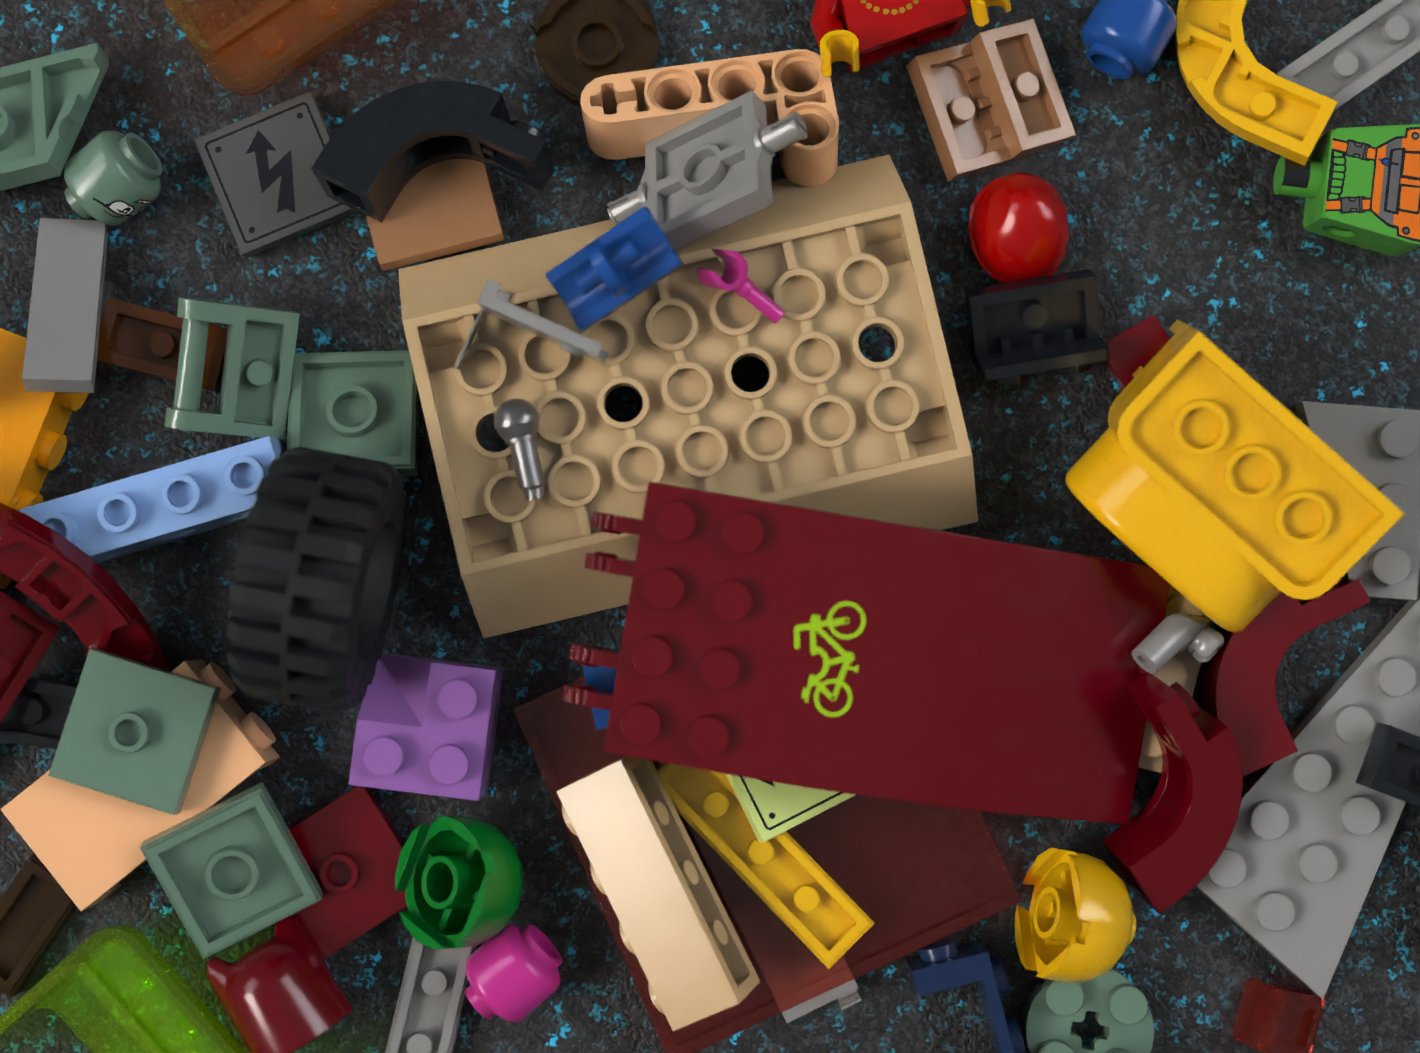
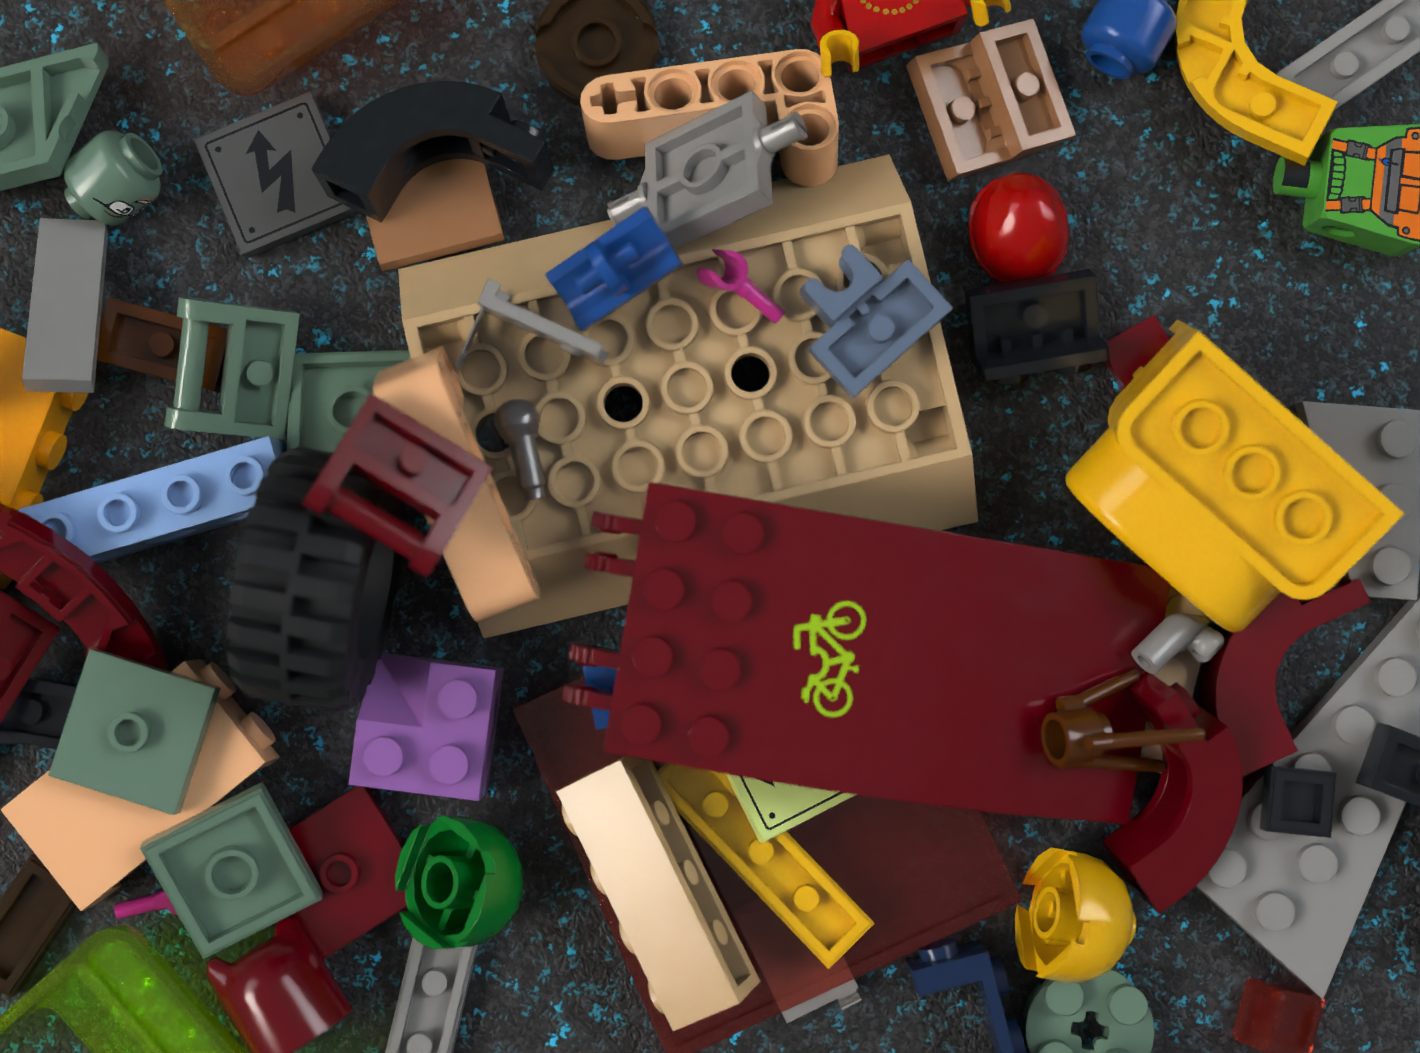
(156, 901): none -> dark pink hand
(411, 466): none -> dark red plate
(485, 547): none -> light nougat beam
(513, 973): dark pink head -> none
(871, 319): none -> sand blue plate
(1079, 736): none -> reddish brown plant
(1298, 801): none -> black tile

